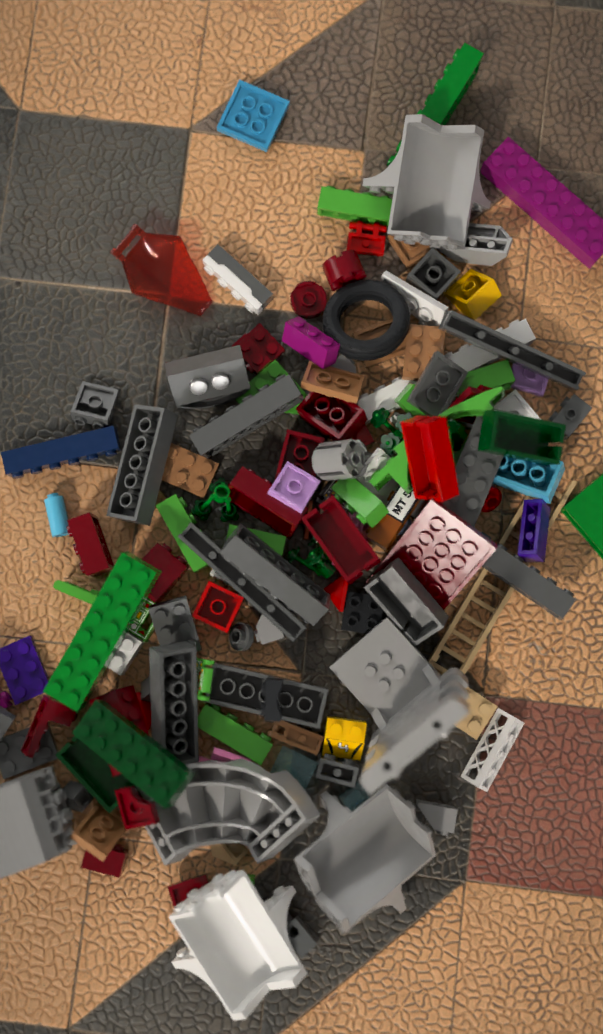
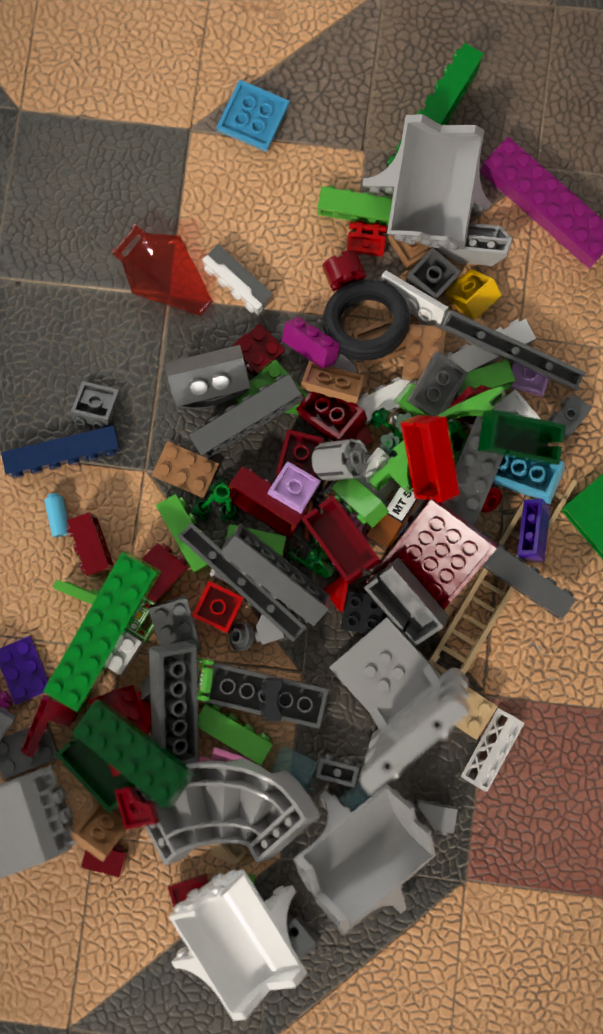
(77, 796): dark grey panel -> none
(142, 464): dark grey brick -> none
(297, 736): medium nougat plate -> none
(308, 300): dark red tile -> none
(344, 737): yellow slope -> none

